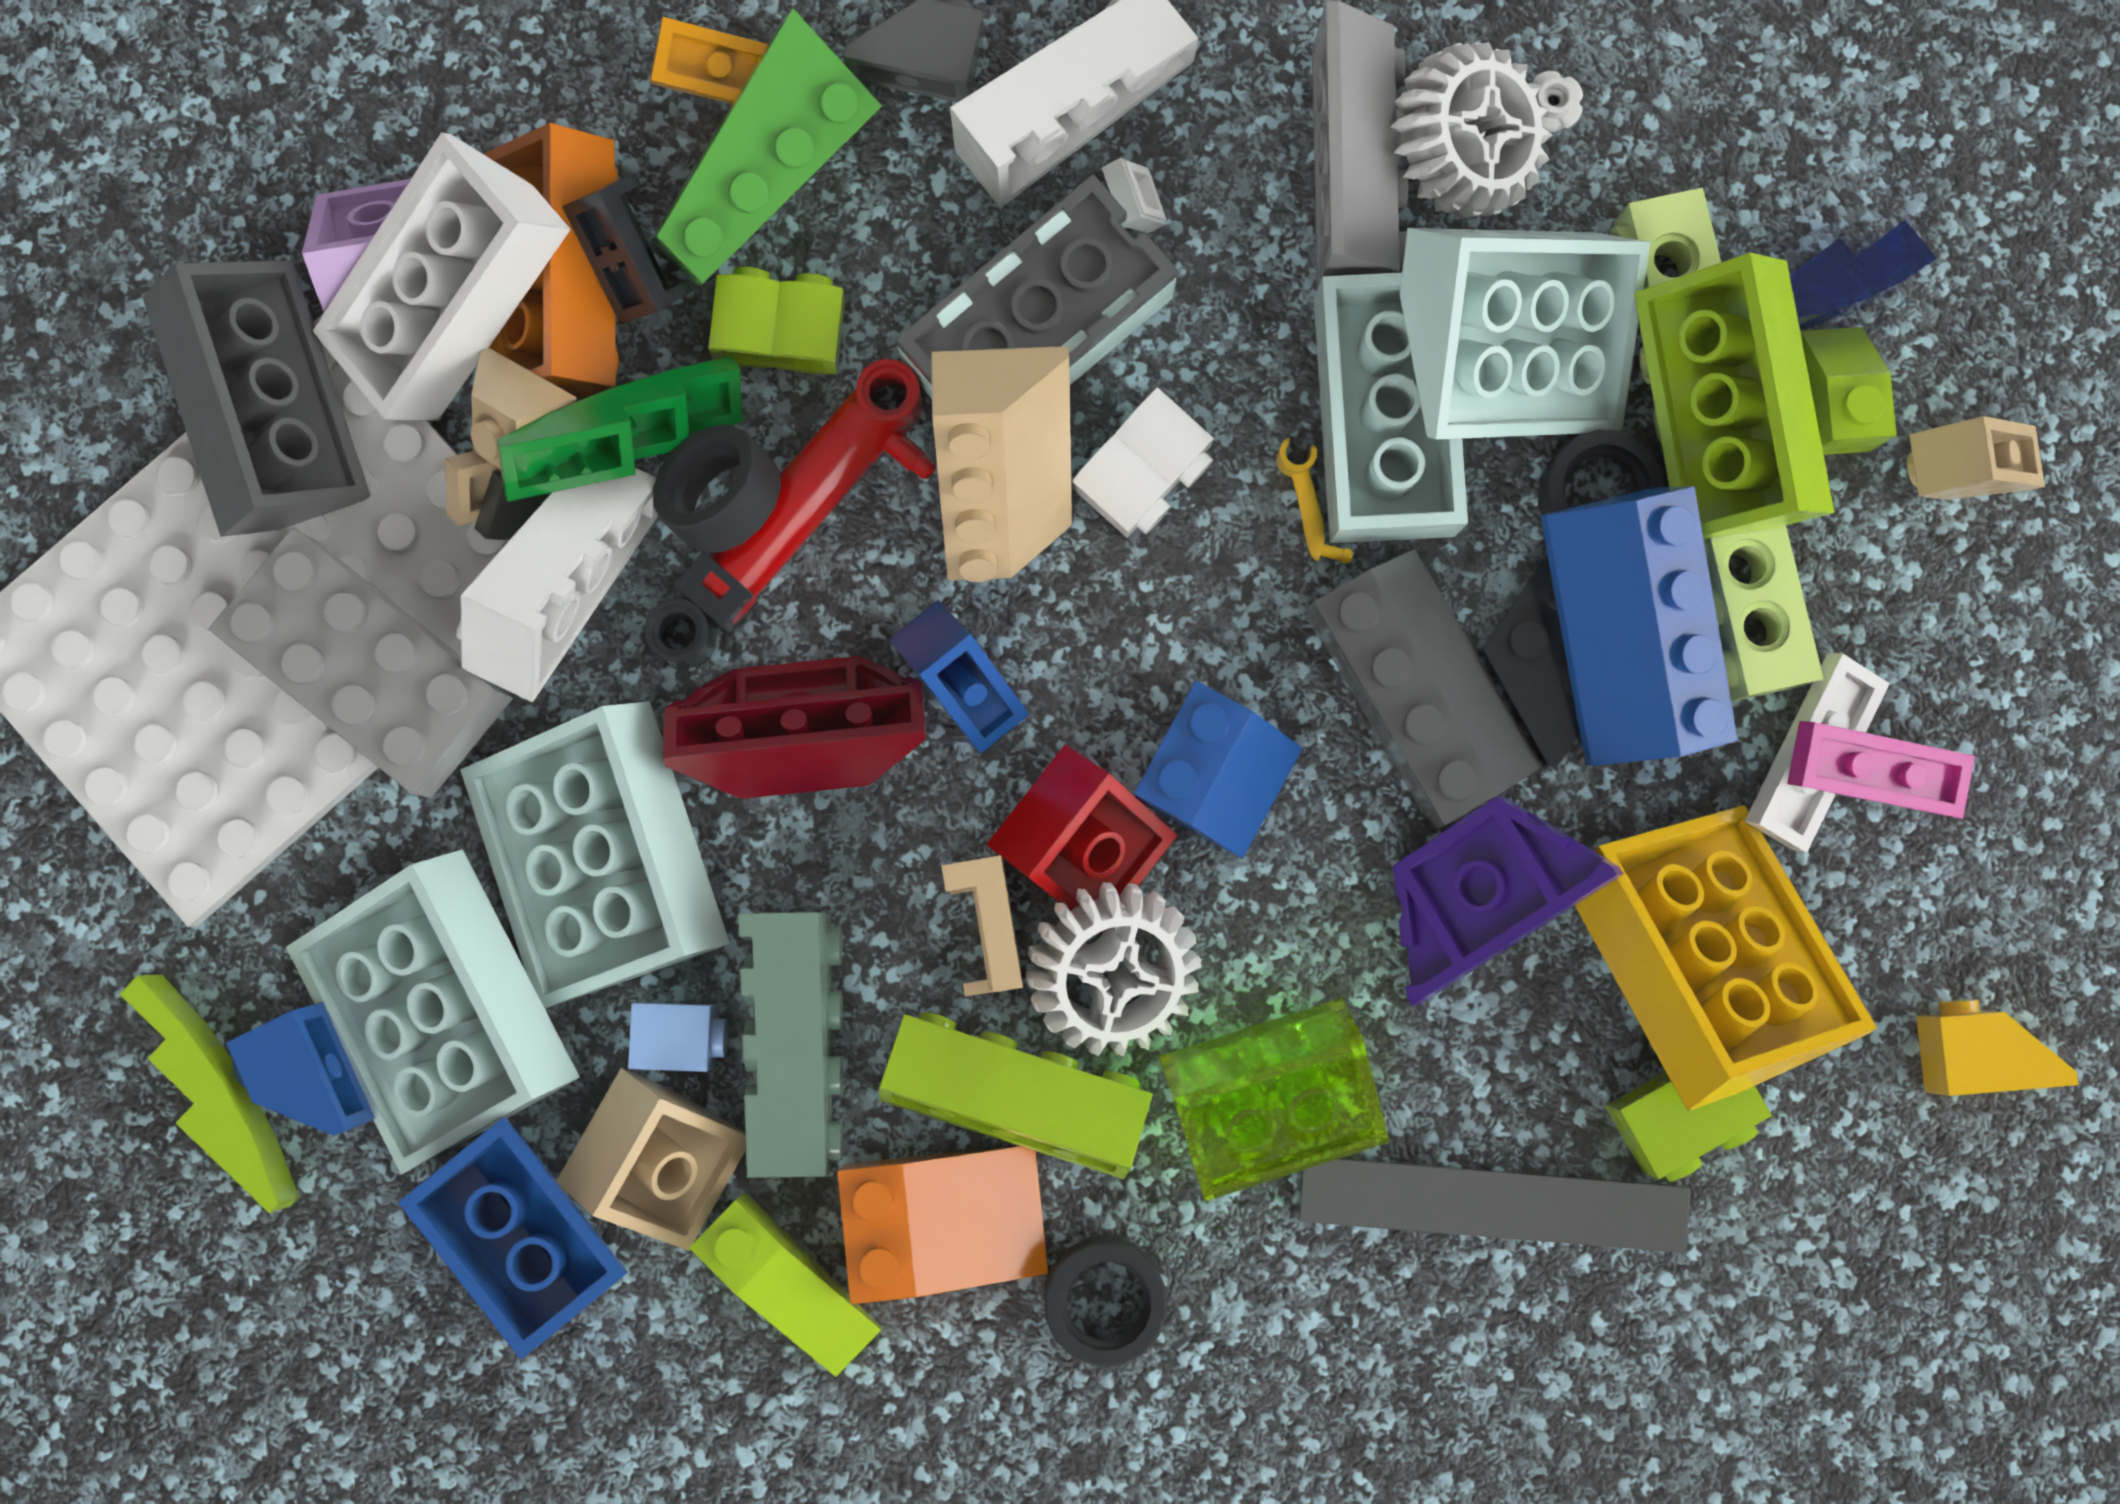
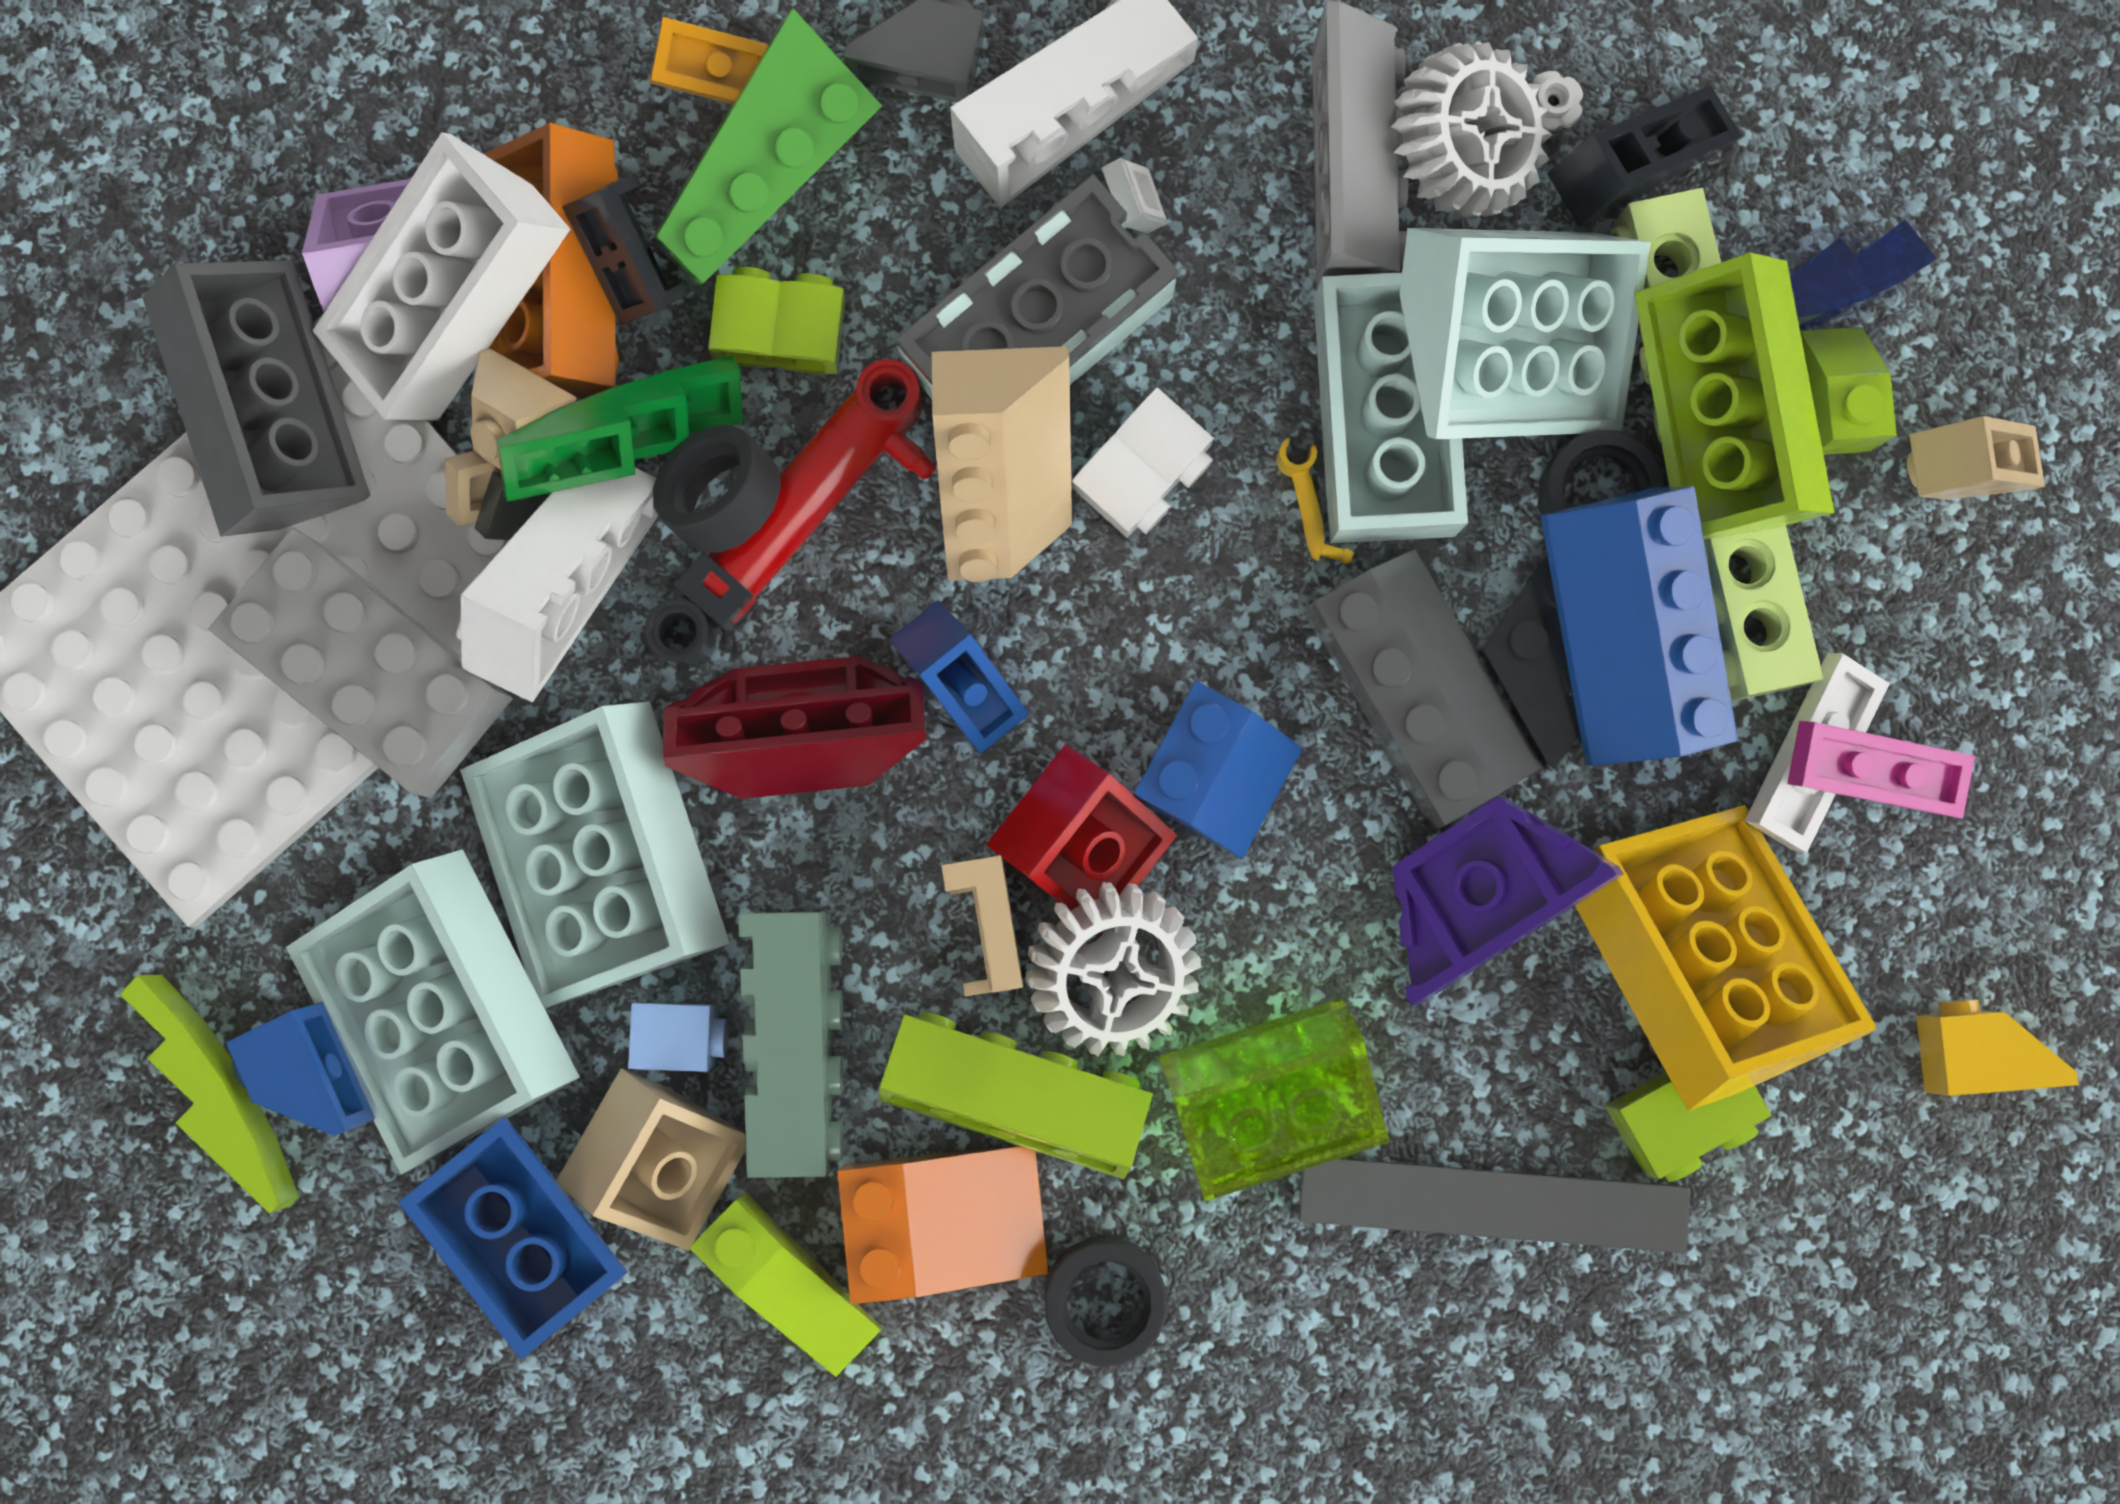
(1642, 154): none -> black slope

